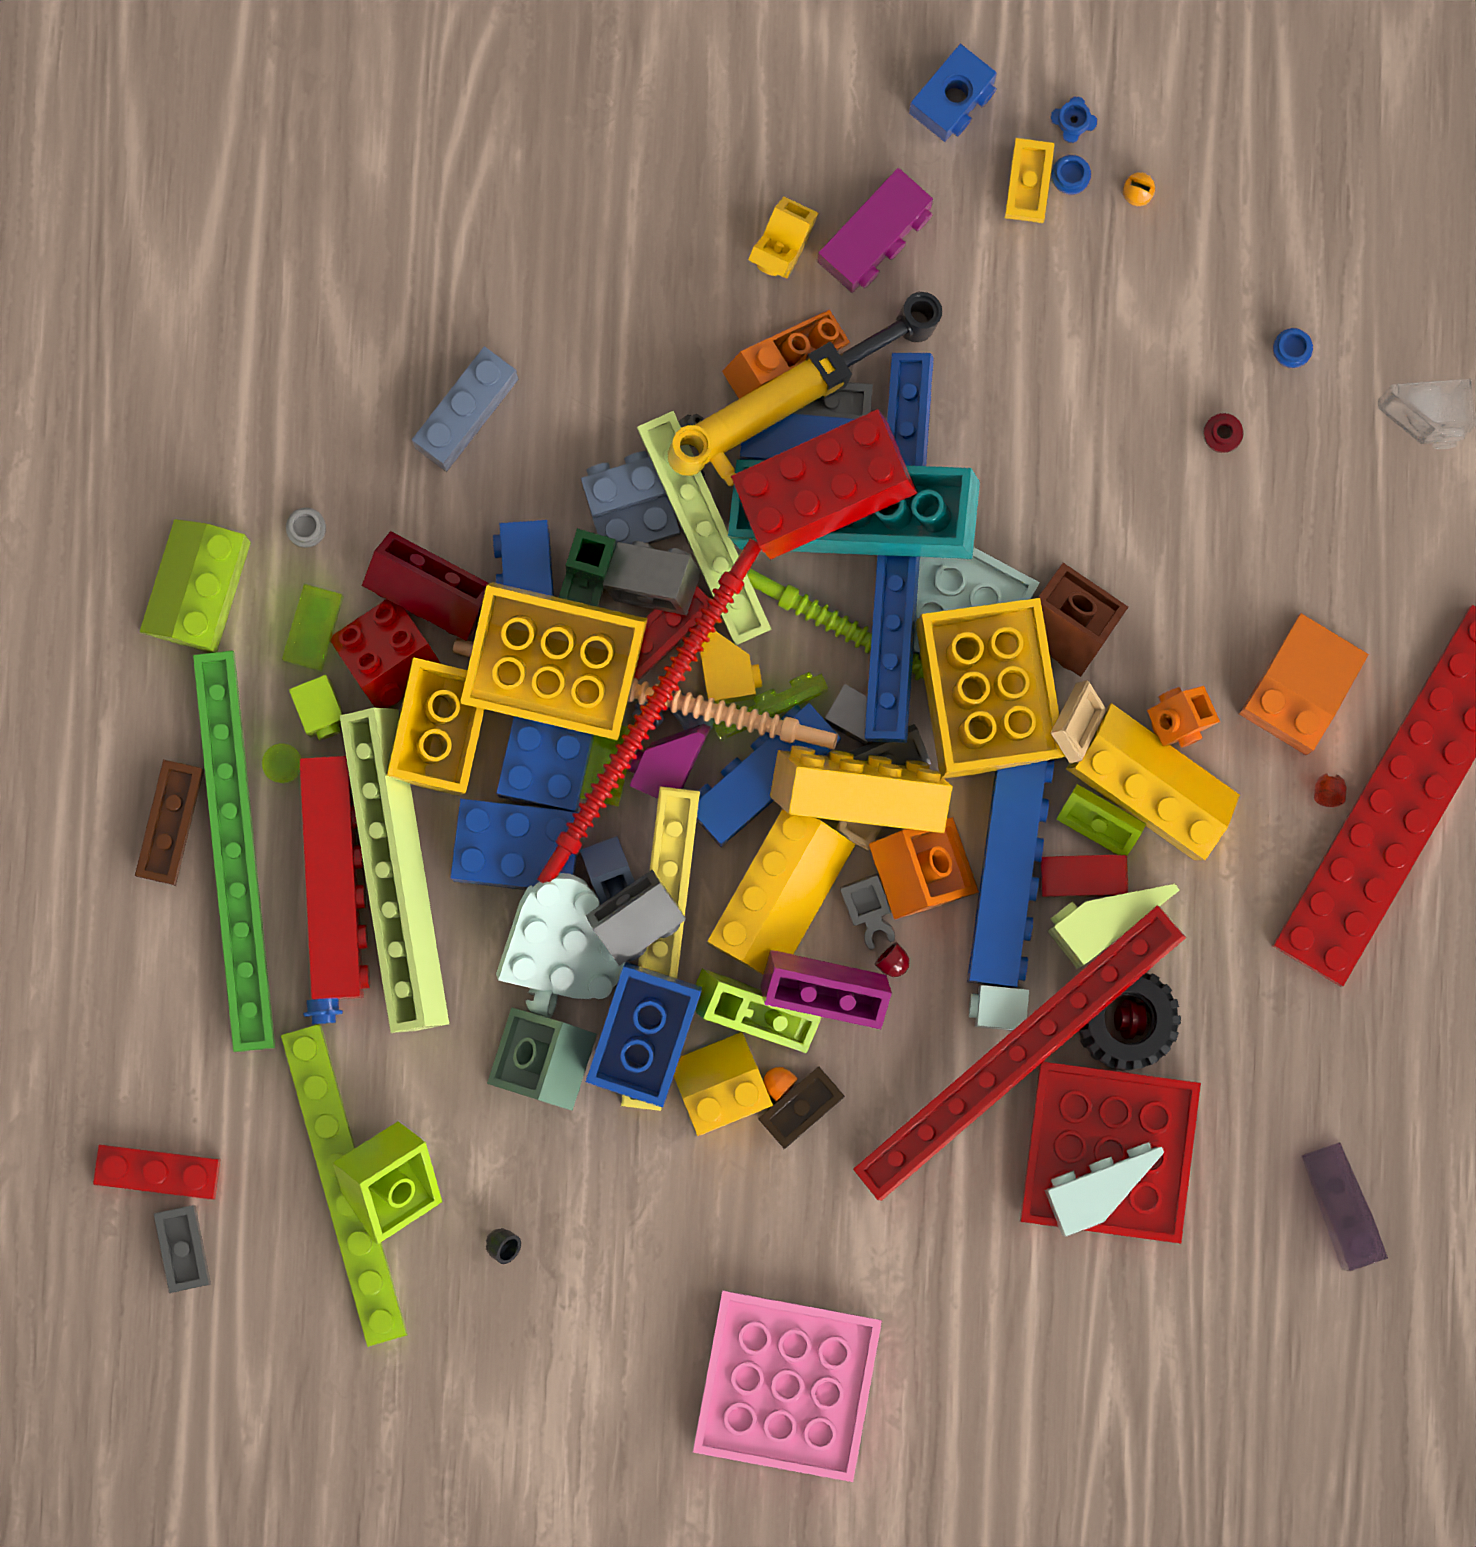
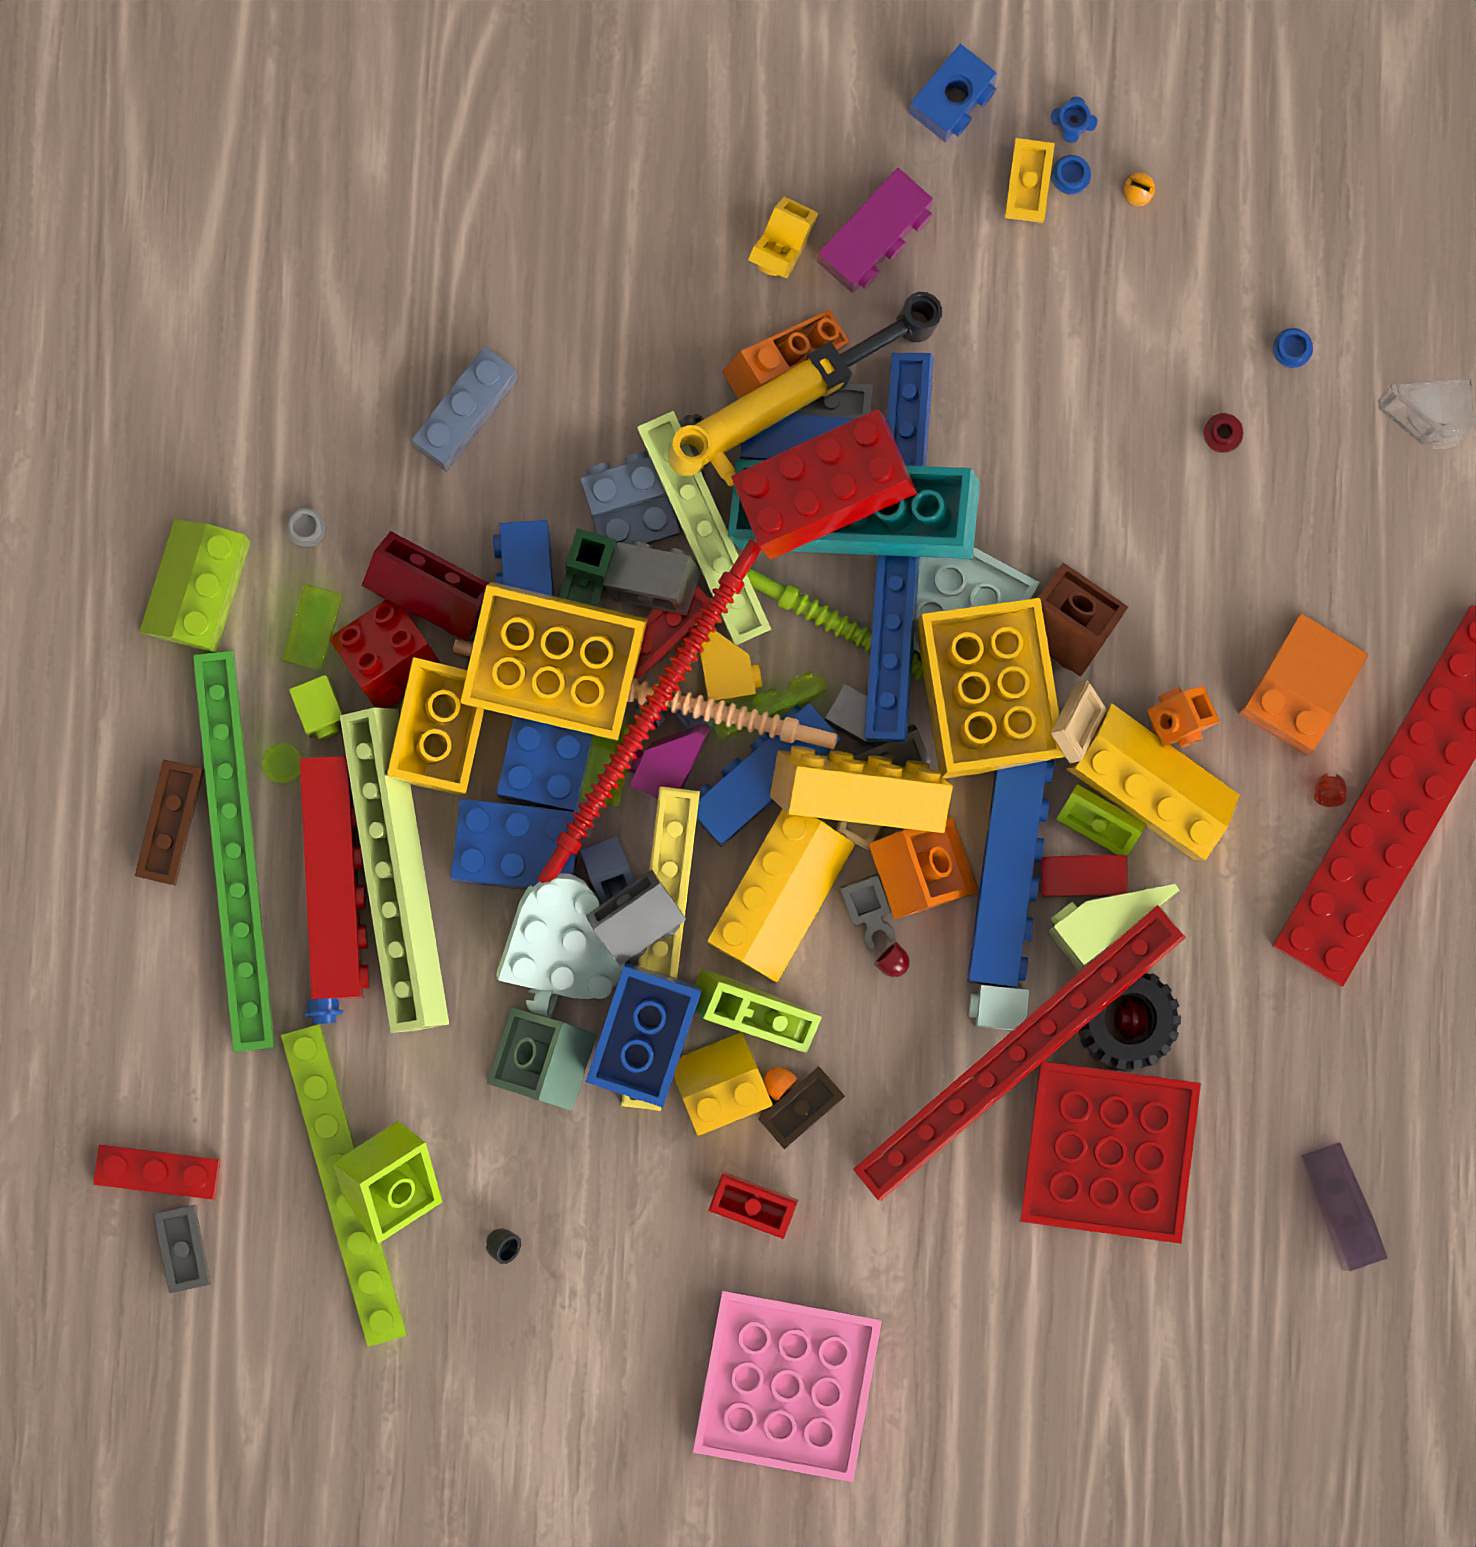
(753, 1205): none -> red brick
(825, 989): magenta brick -> none
(1094, 1196): light aqua slope -> none

